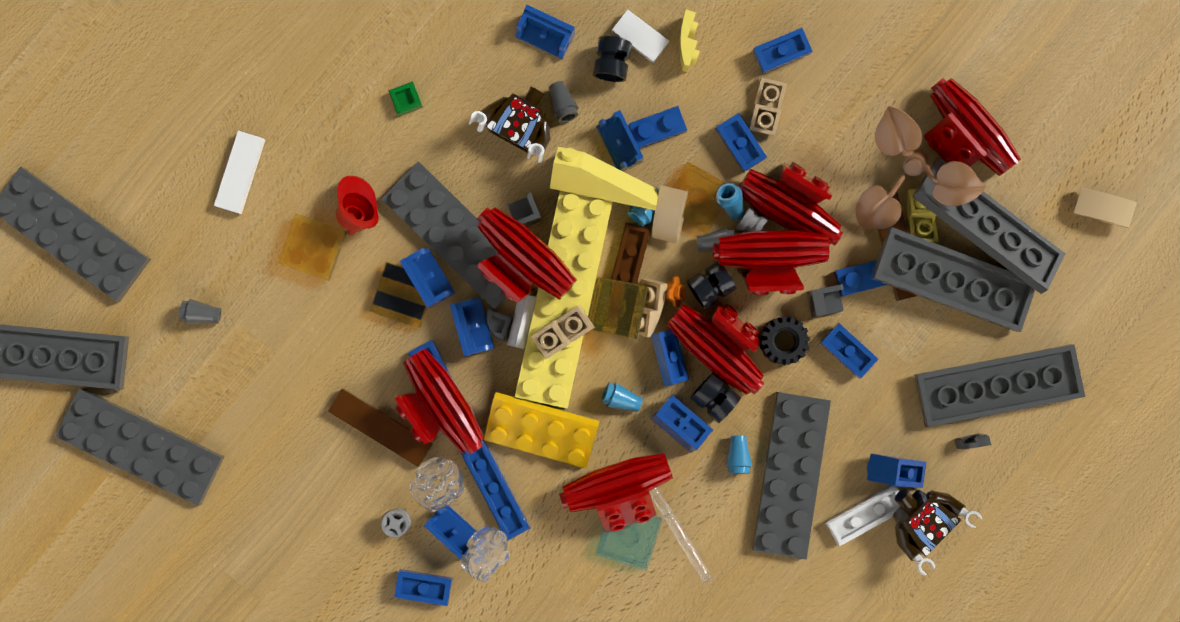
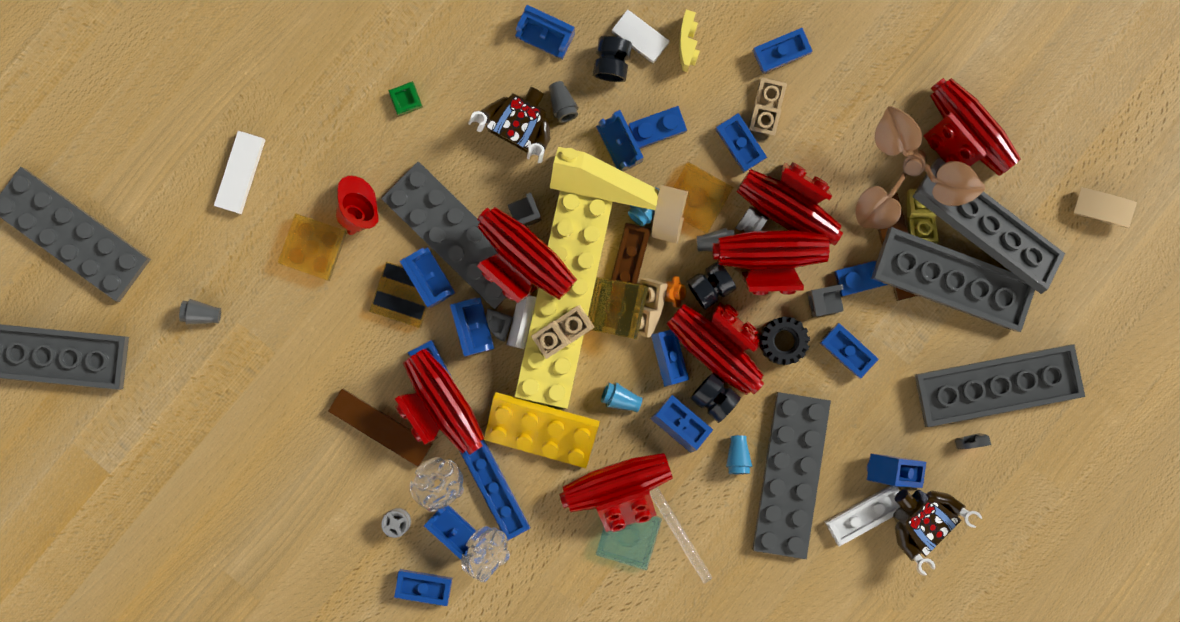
(139, 446): dark grey plate -> none
(730, 199): dark azure cone -> none

